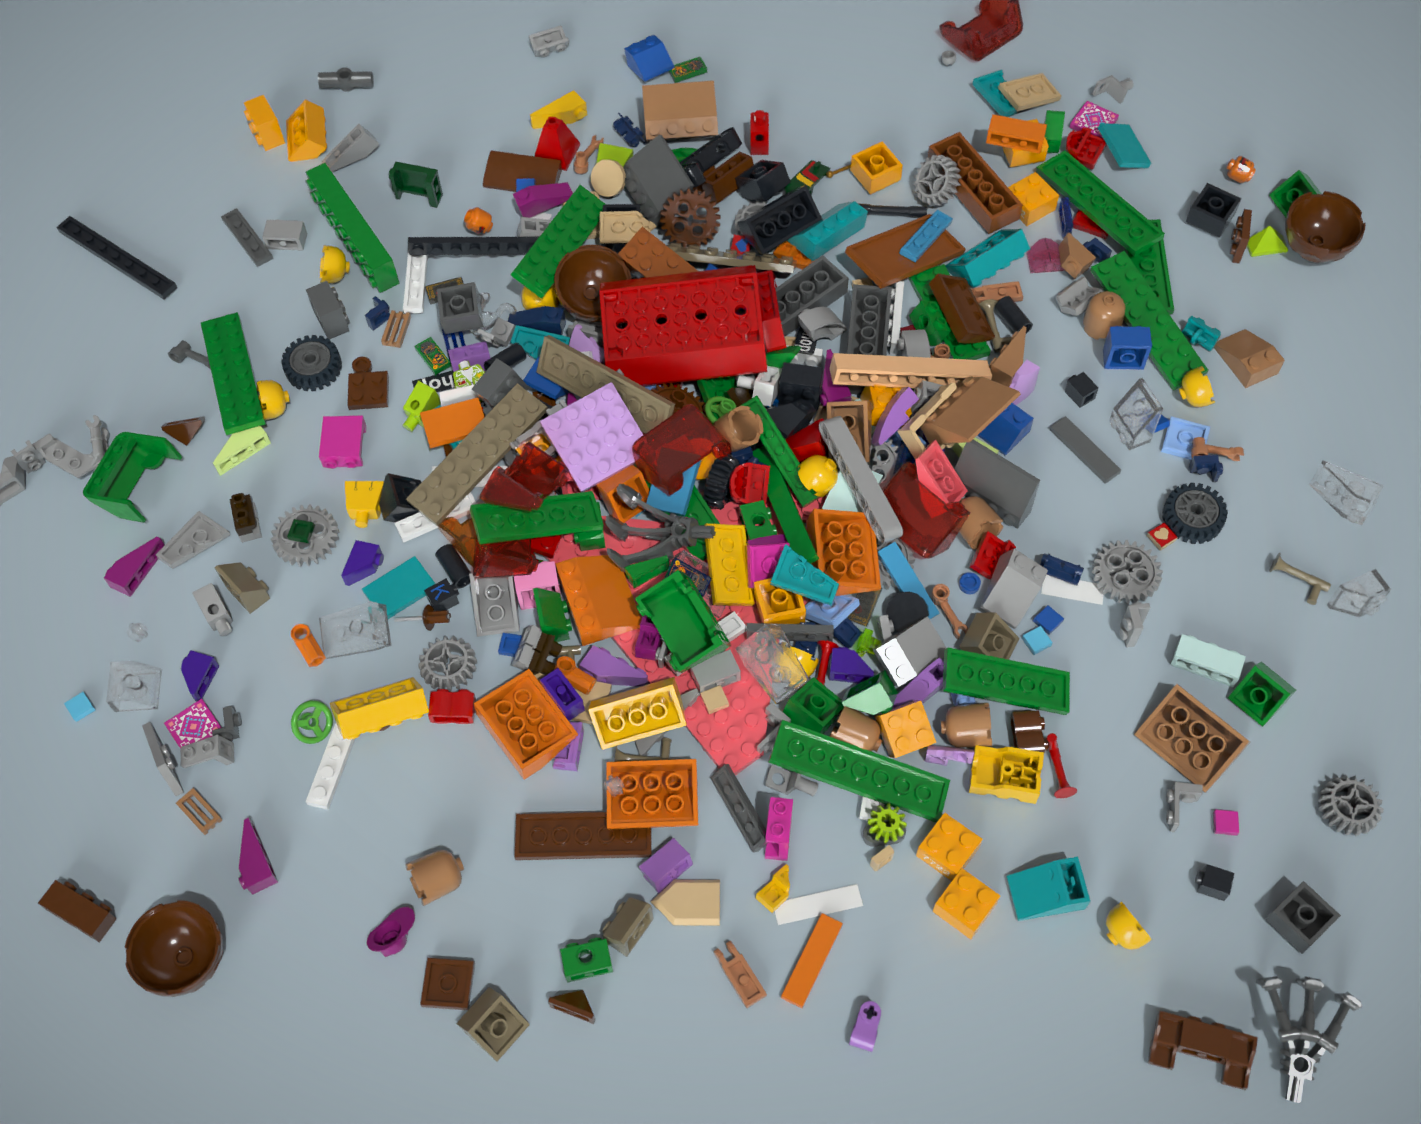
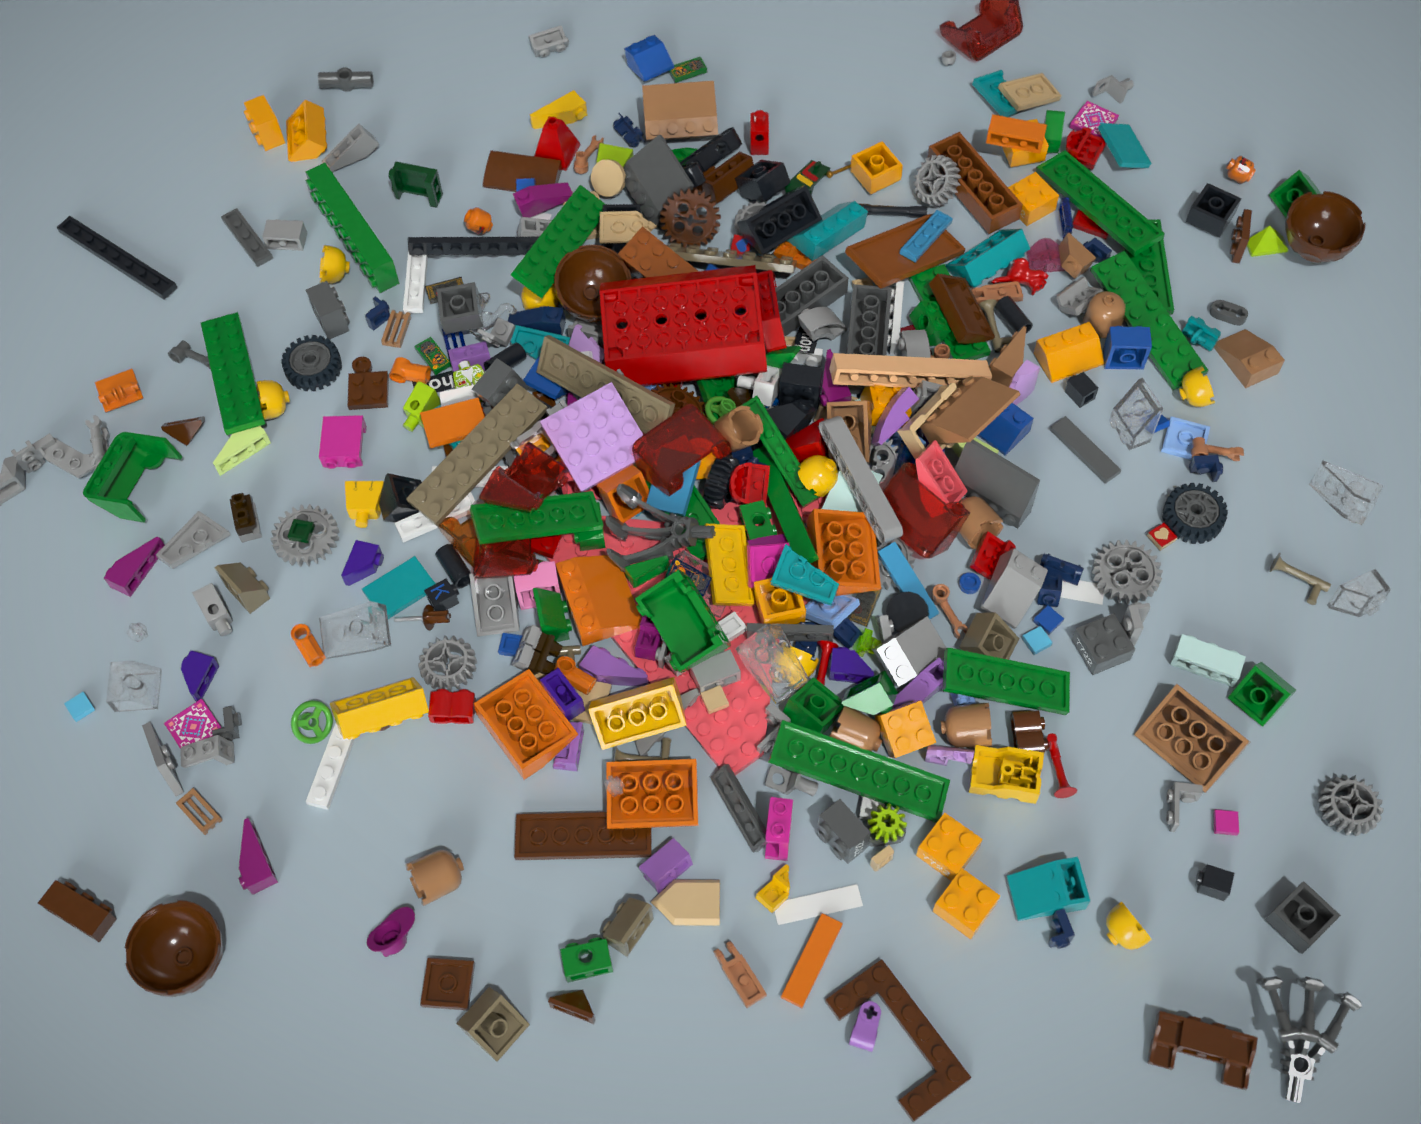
(118, 390): none -> orange hinge
(405, 370): none -> orange piece
(843, 831): none -> dark grey brick
(948, 1070): none -> reddish brown plate
(1021, 273): none -> red animal
(1050, 591): none -> dark blue bracket
(1062, 926): none -> dark blue bracket
(1069, 352): none -> light orange slope
(1103, 644): none -> dark grey brick
(1228, 312): none -> dark grey beam

